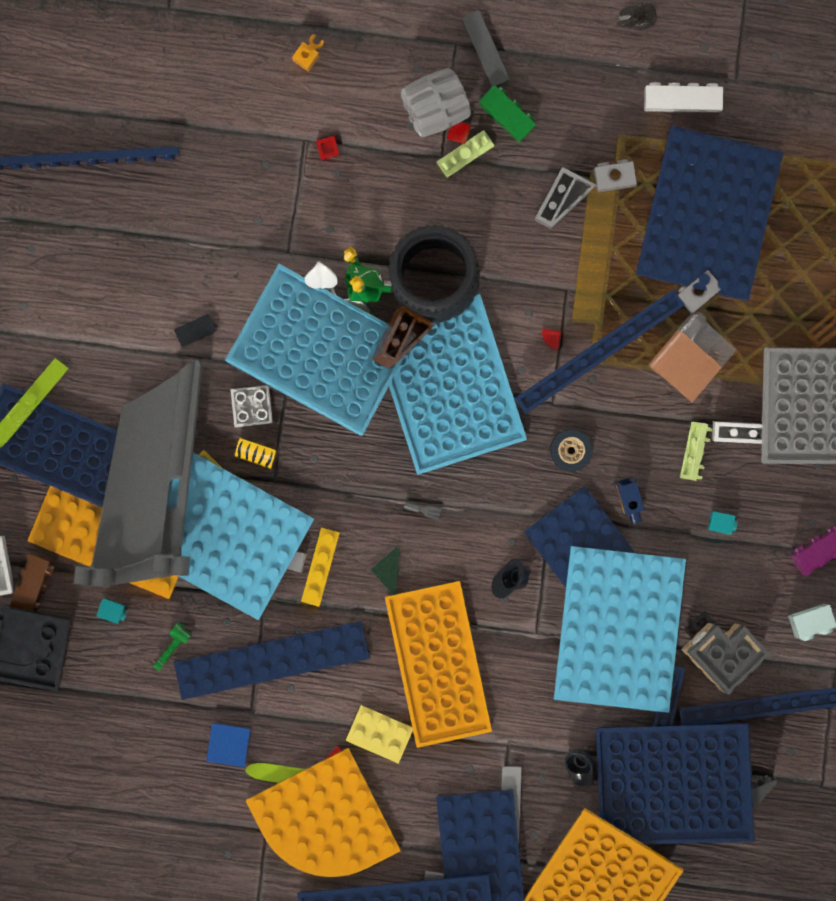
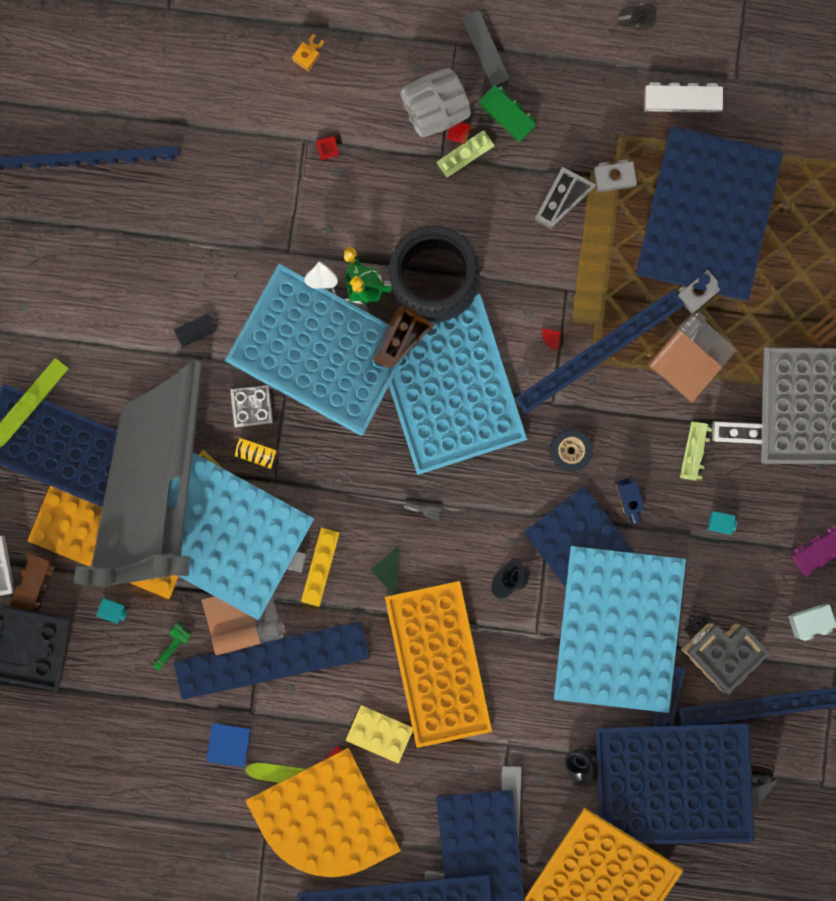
(237, 630): none -> nougat door

